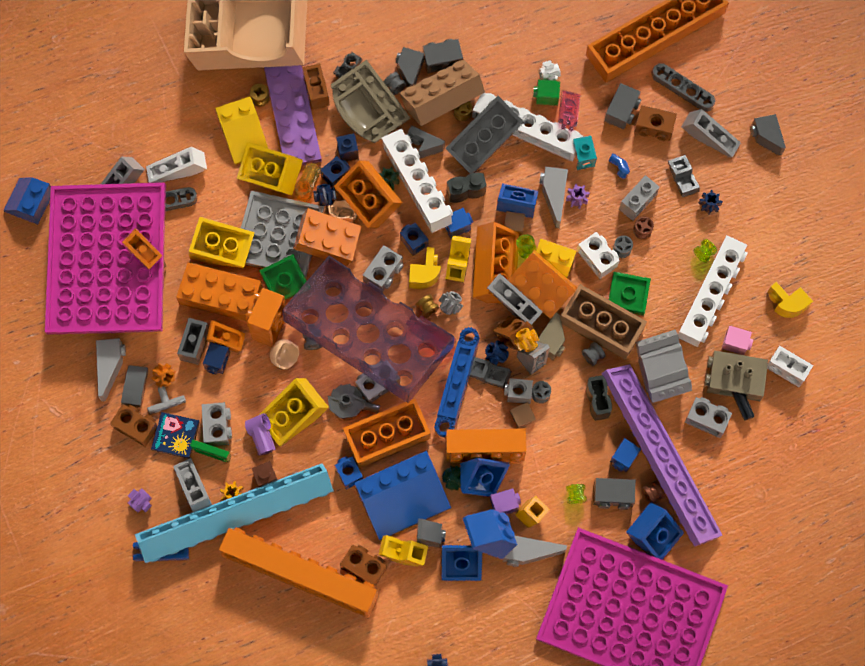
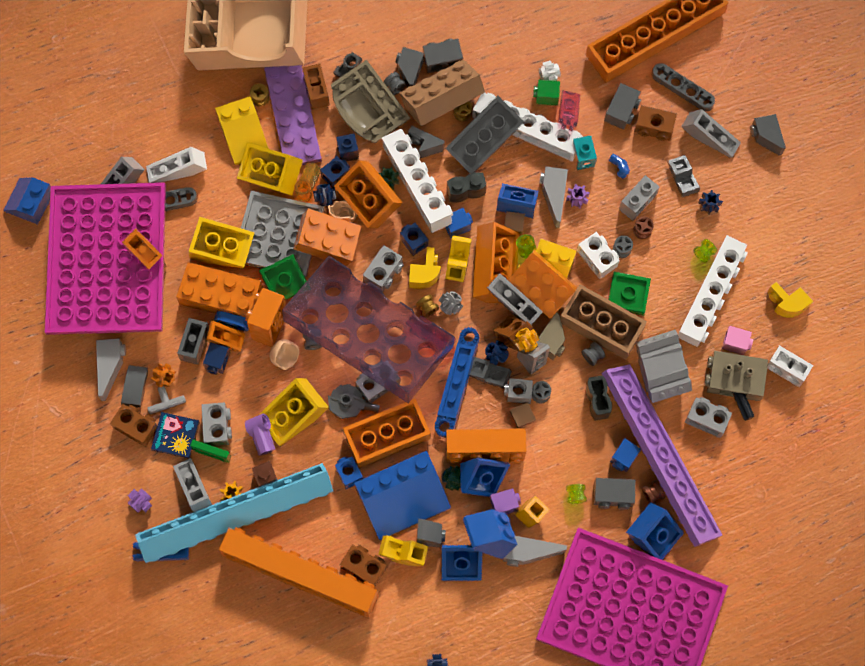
(231, 320): none -> blue beam

